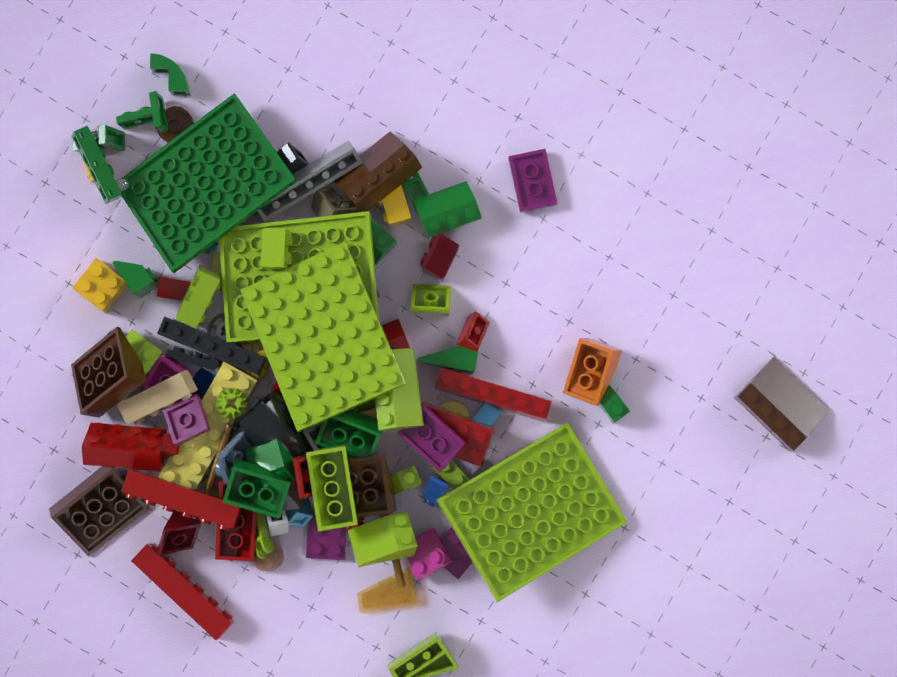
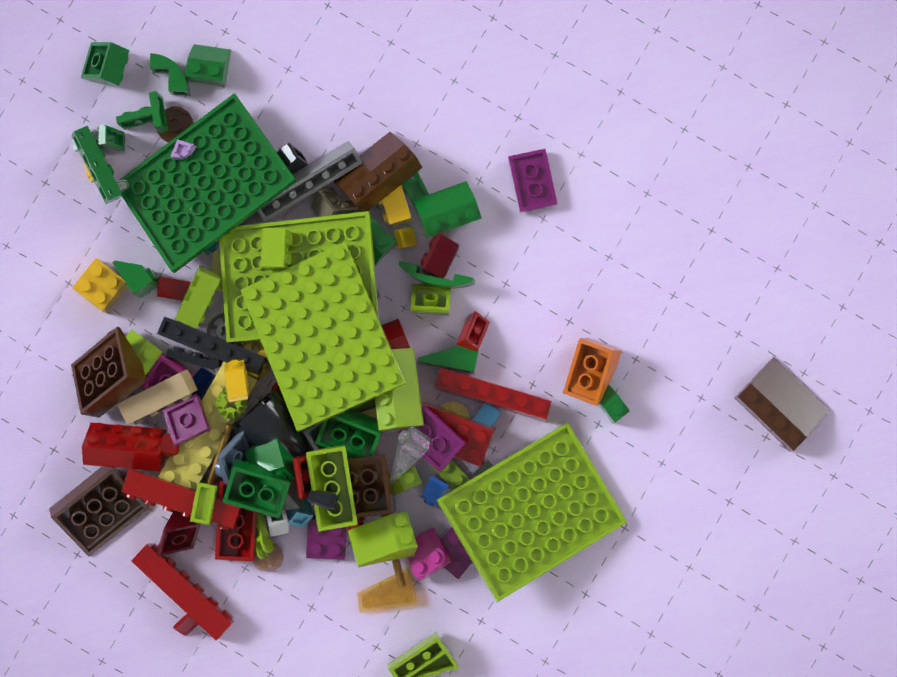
(105, 63): none -> green slope
(182, 150): none -> lavender tile
(185, 625): none -> red slope
(203, 503): none -> lime tile
(208, 65): none -> green slope
(236, 380): none -> yellow slope
(323, 499): none -> black cone
(405, 238): none -> yellow plate
(411, 447): none -> clear slope
(459, 281): none -> green slope

